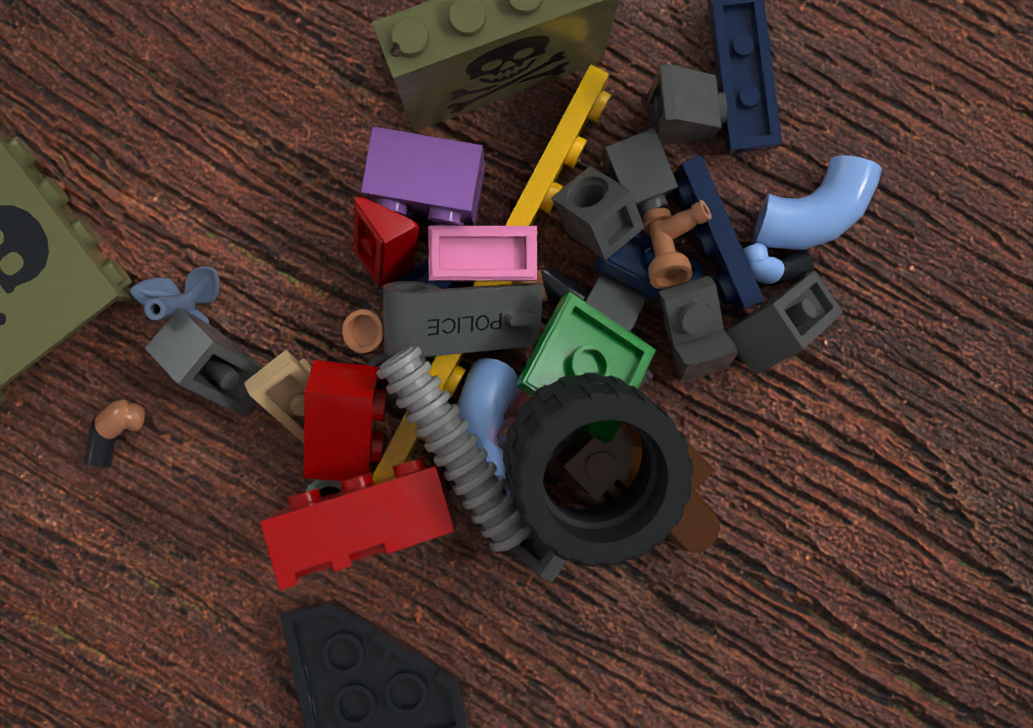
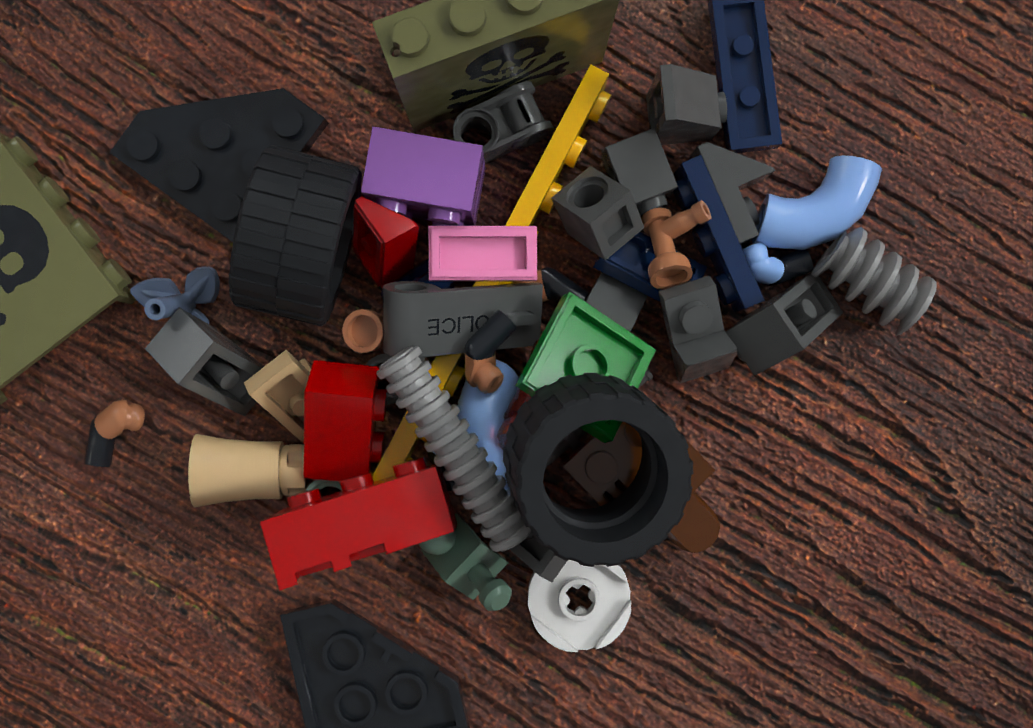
(209, 148): none -> black plate
(243, 470): none -> tan plant
(293, 235): none -> black tyre
(469, 565): none -> sand green piece
(481, 352): none -> arm
(509, 120): none -> dark grey piece
(582, 627): none -> white plate
(730, 175): none -> dark grey slope
(878, 278): none -> light grey piece

